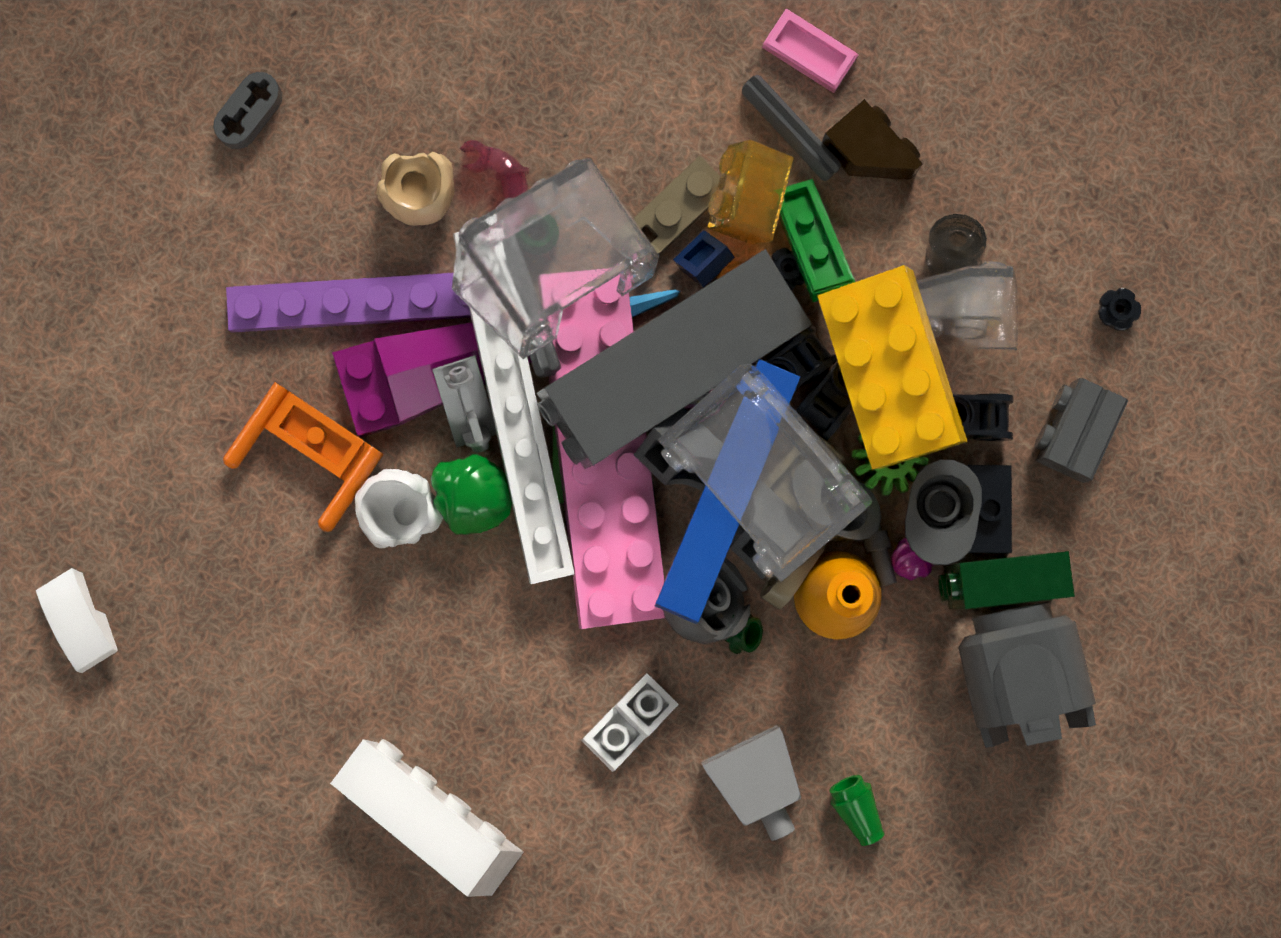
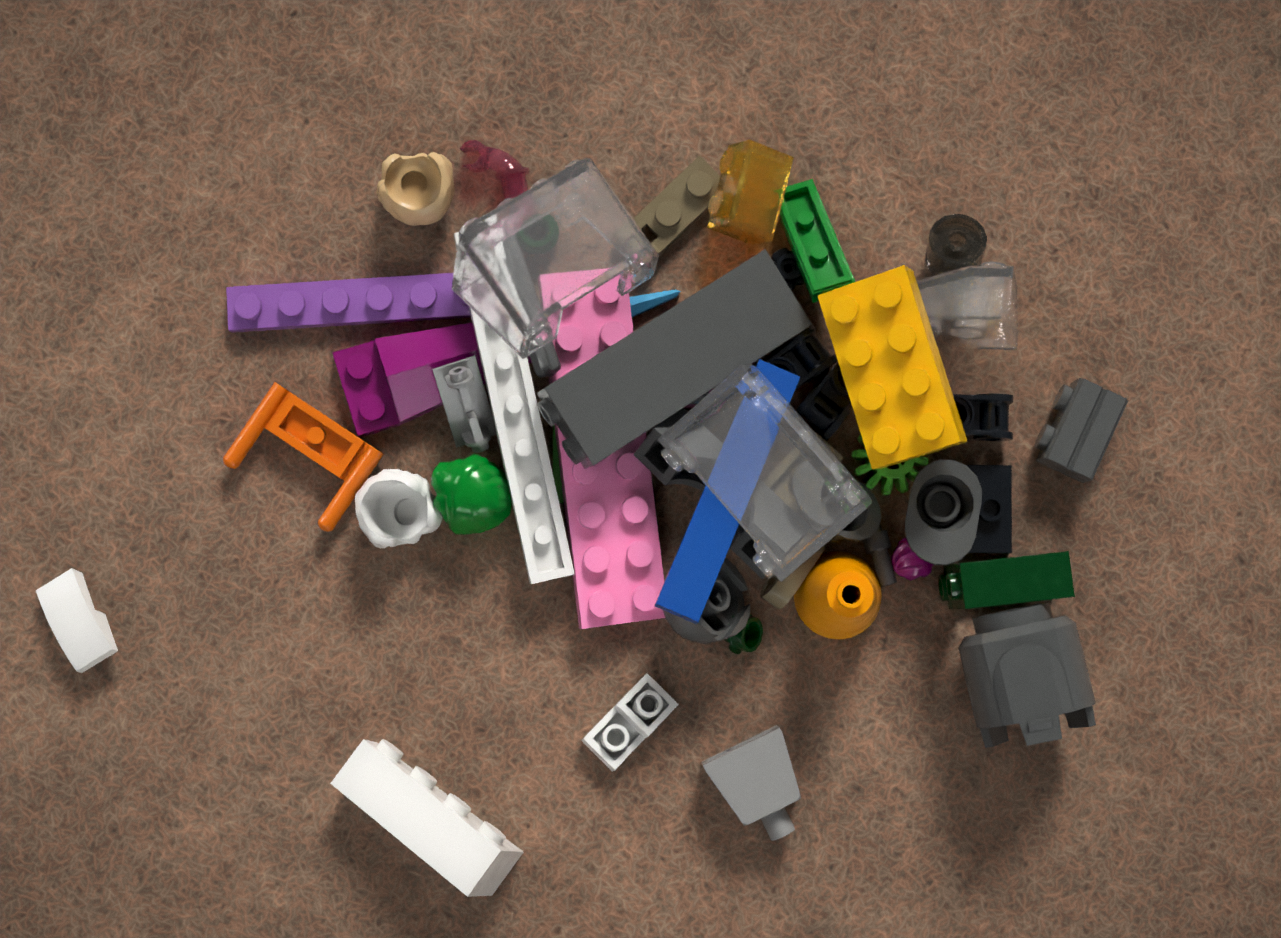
(239, 104): dark grey beam -> none
(703, 258): dark blue plate -> none
(791, 127): dark grey axle -> none
(810, 50): bright pink tile -> none
(857, 808): green cone -> none
(870, 146): dark brown slope -> none
(1108, 313): black plate -> none

